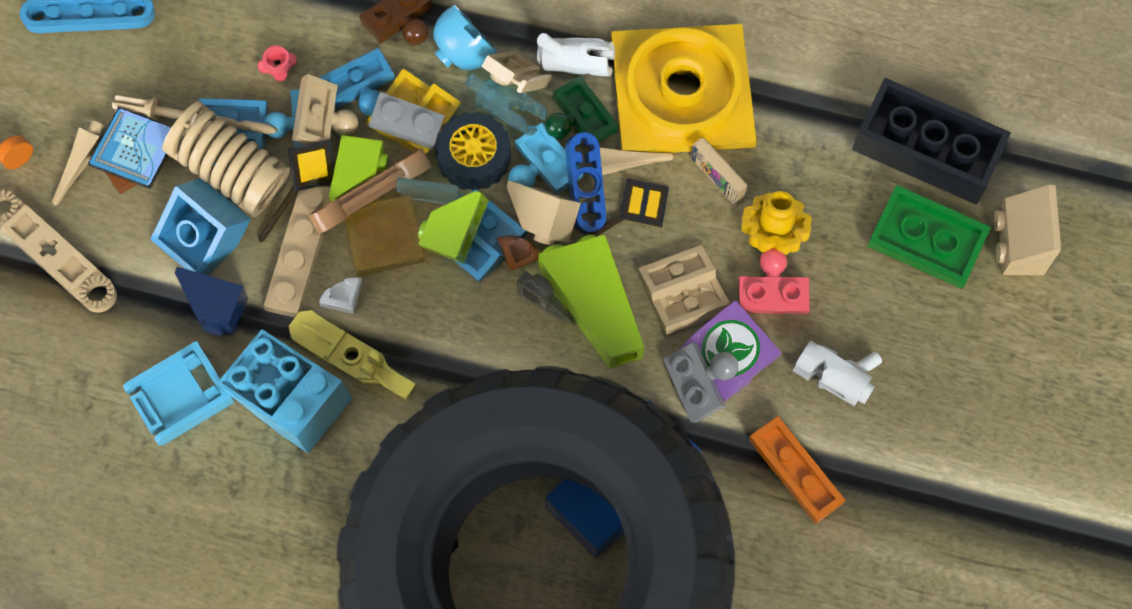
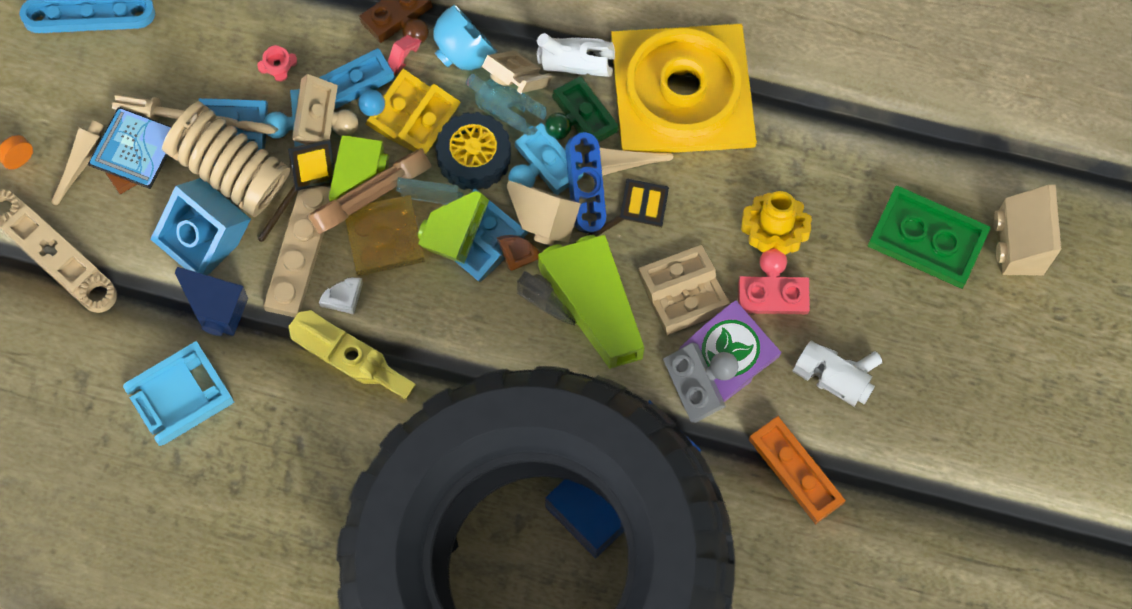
(286, 390): medium azure slope -> none
(400, 50): none -> coral tile
(406, 120): light grey plate -> none
(718, 171): tan tile -> none
(931, 141): black brick -> none

